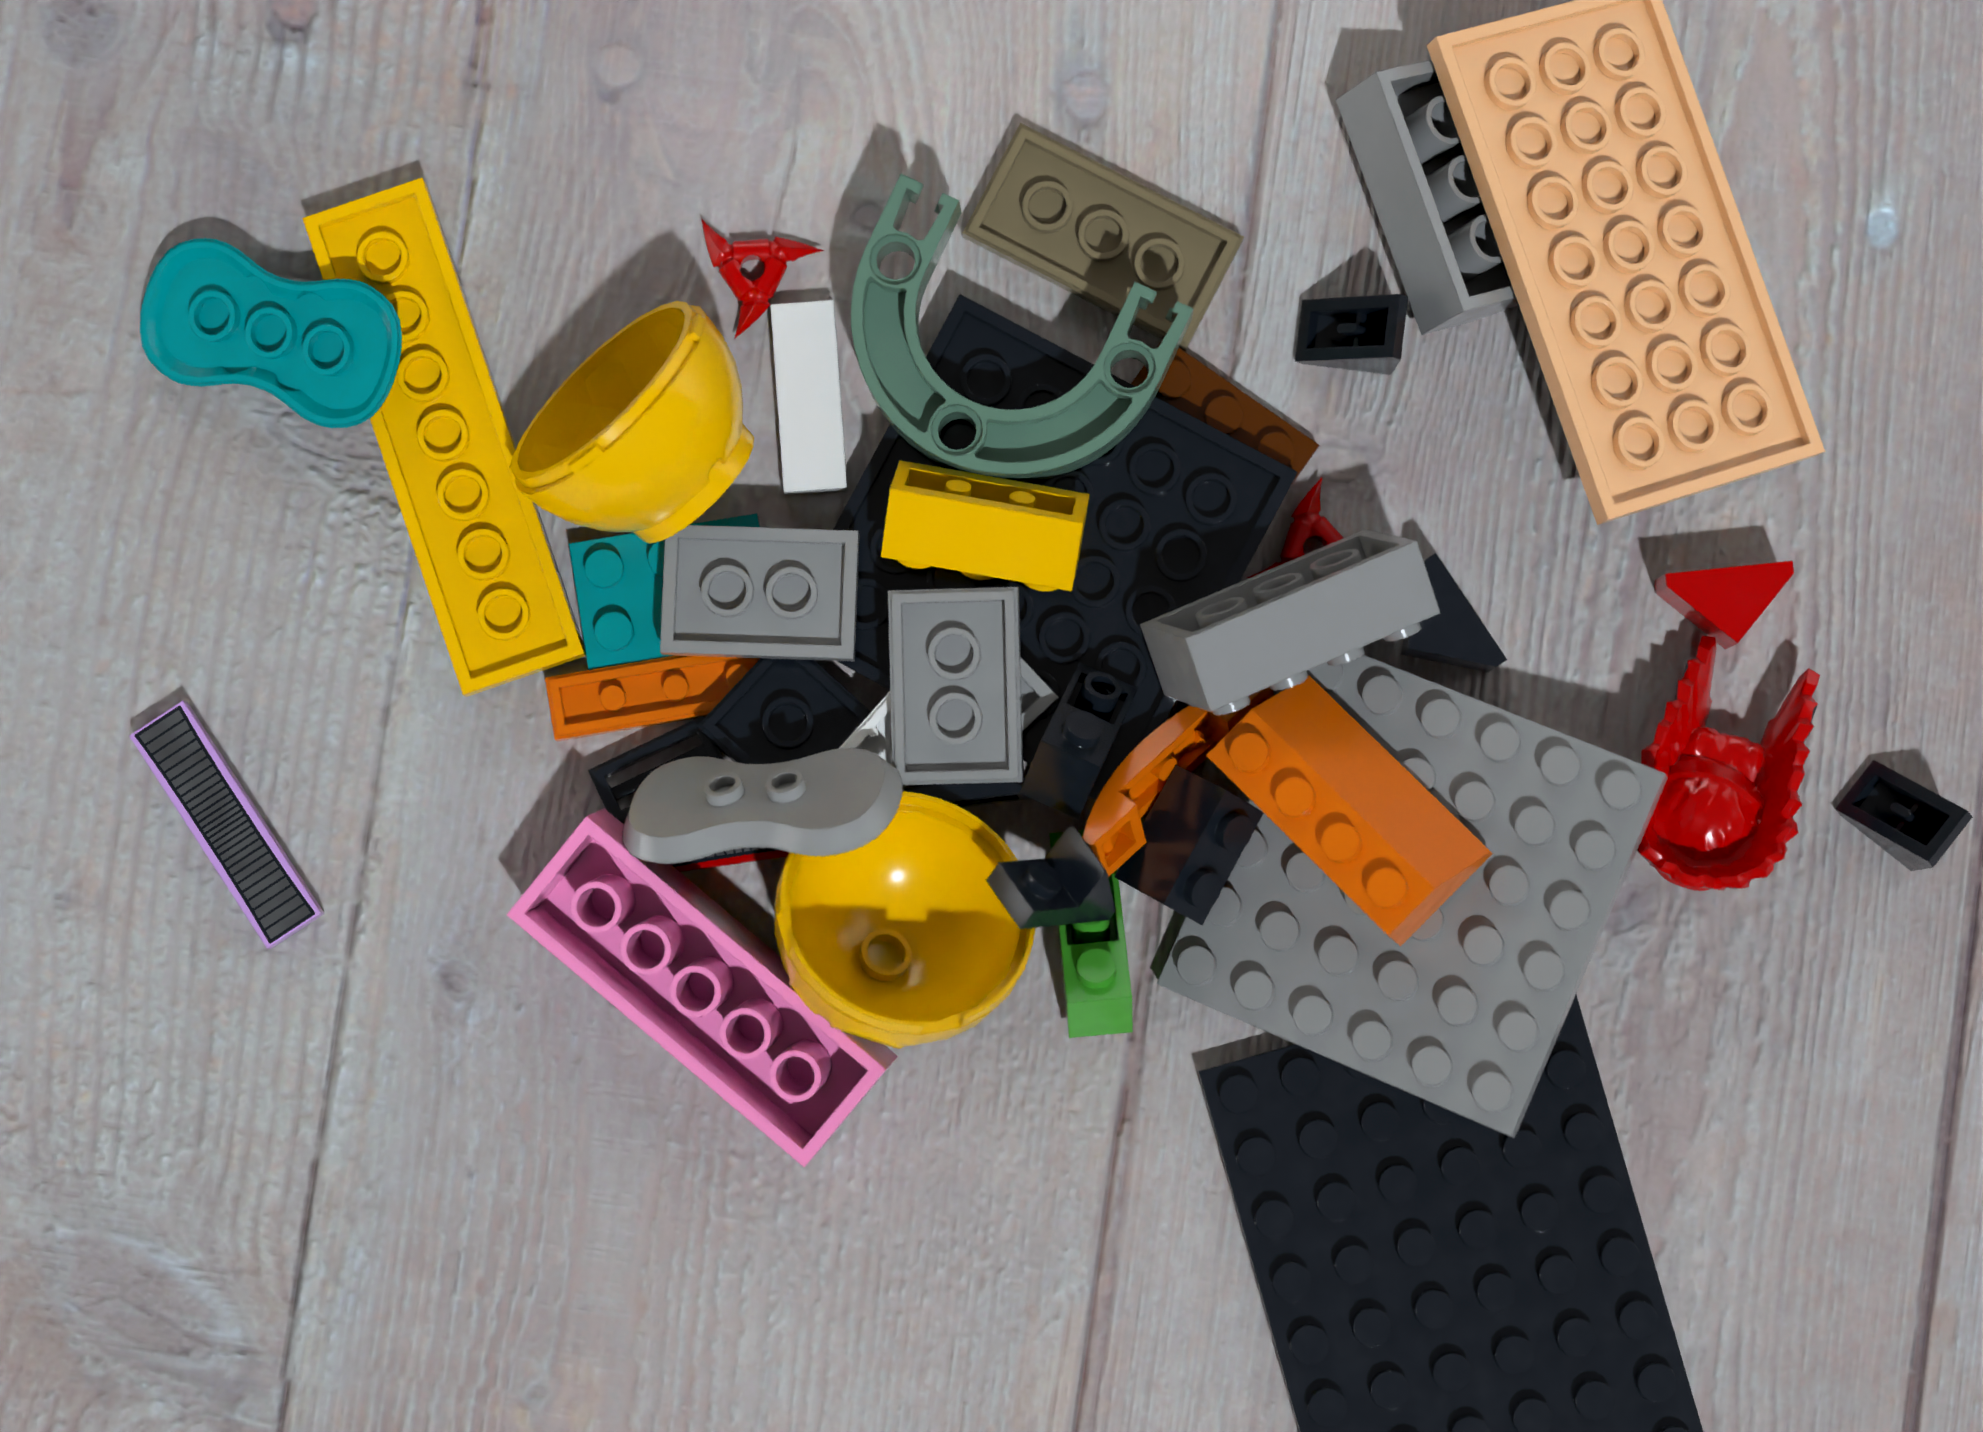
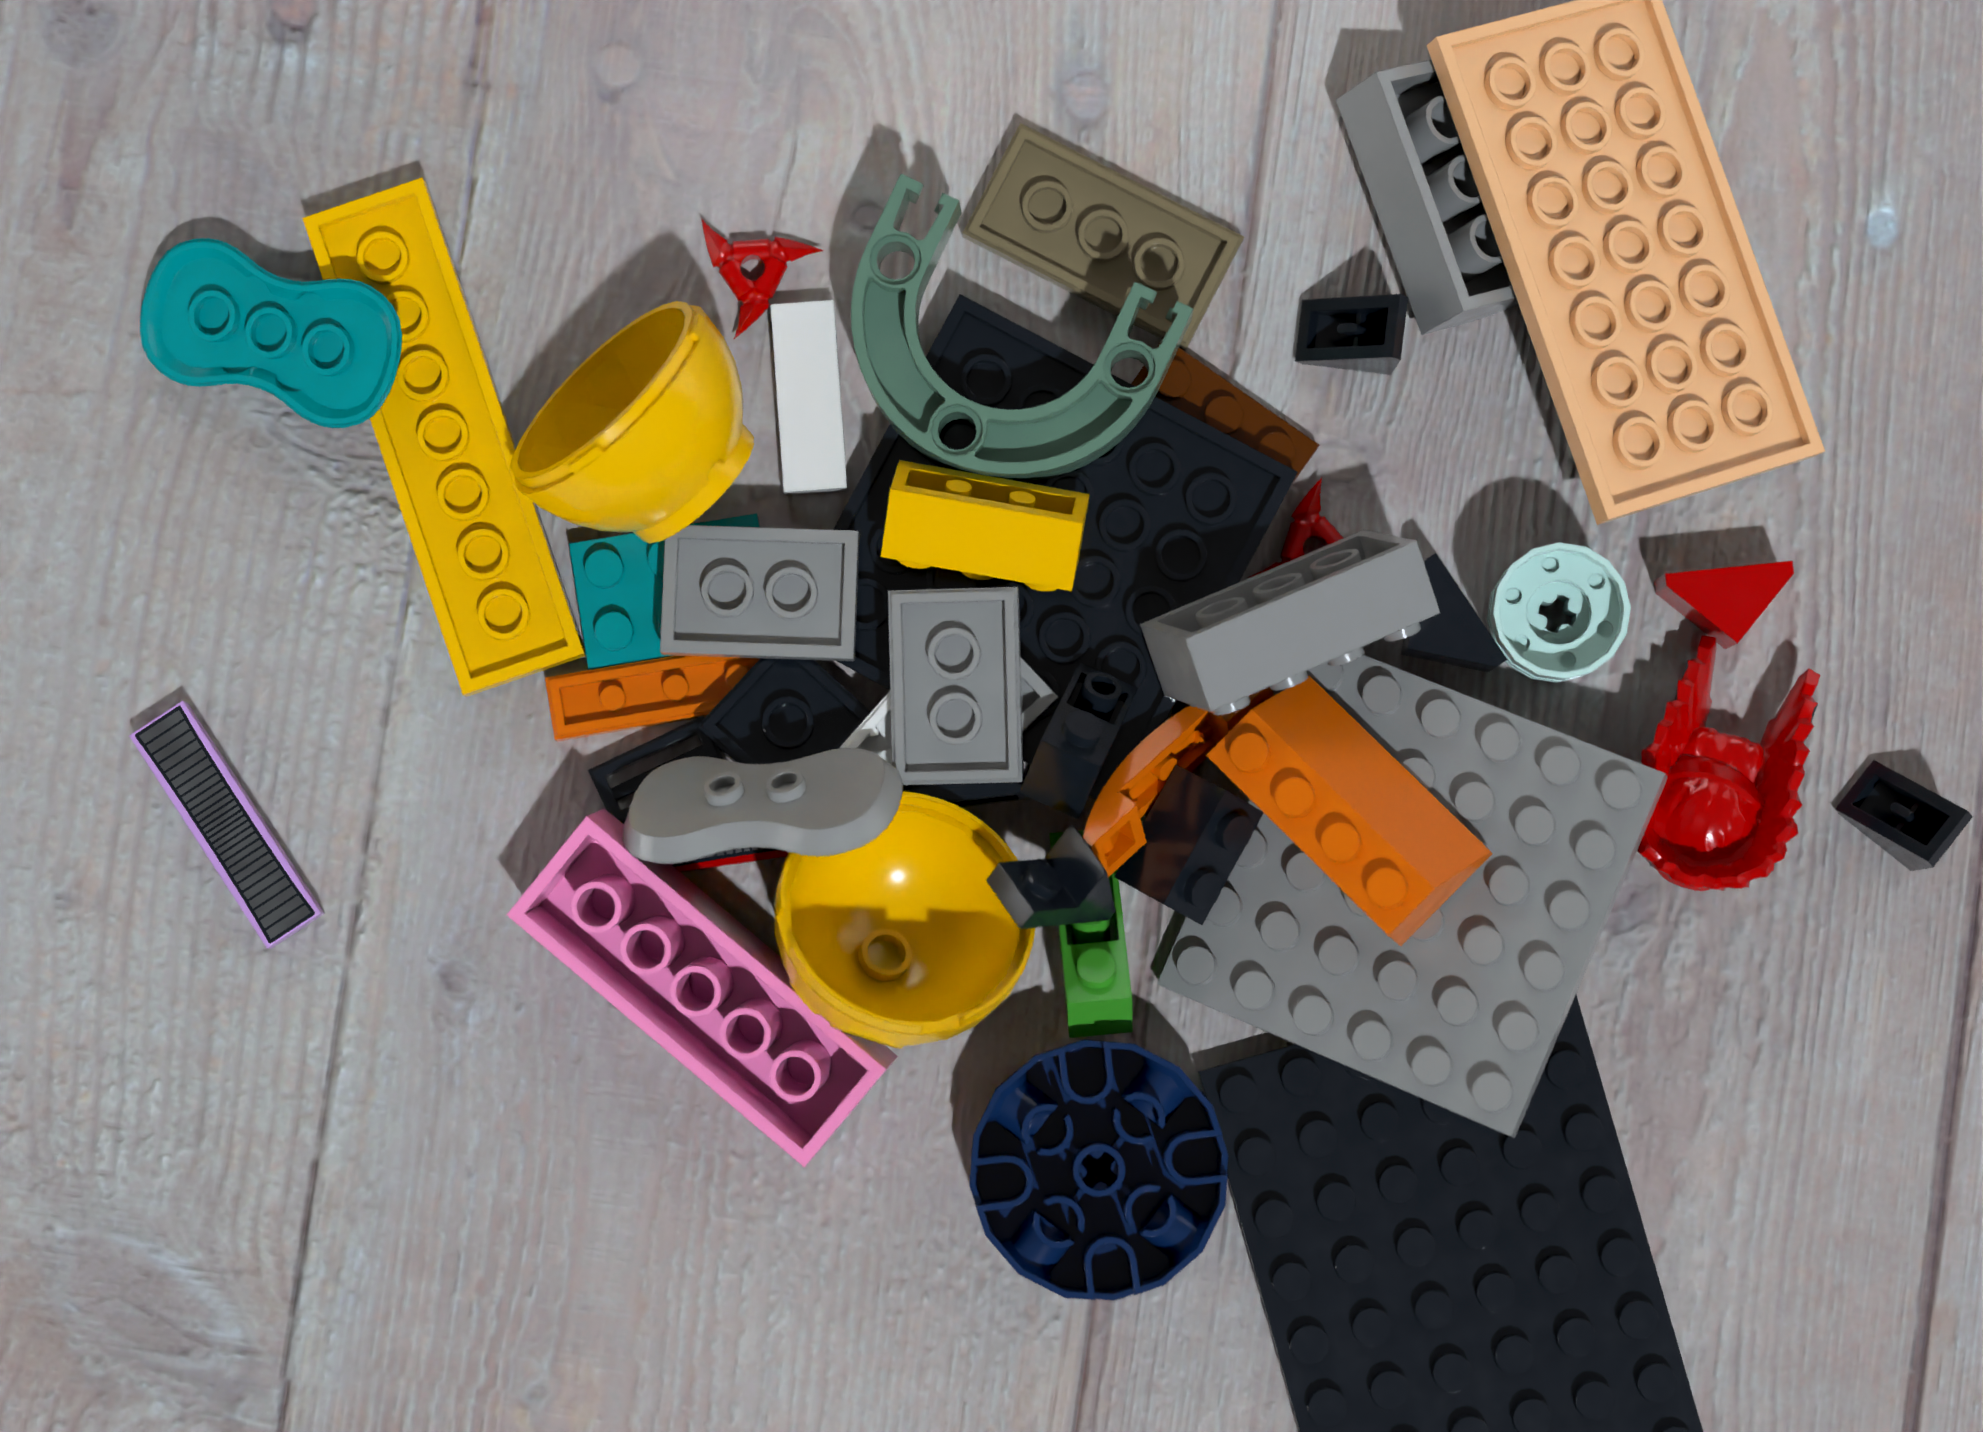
(1102, 1235): none -> dark blue brick
(1591, 596): none -> light aqua wheel

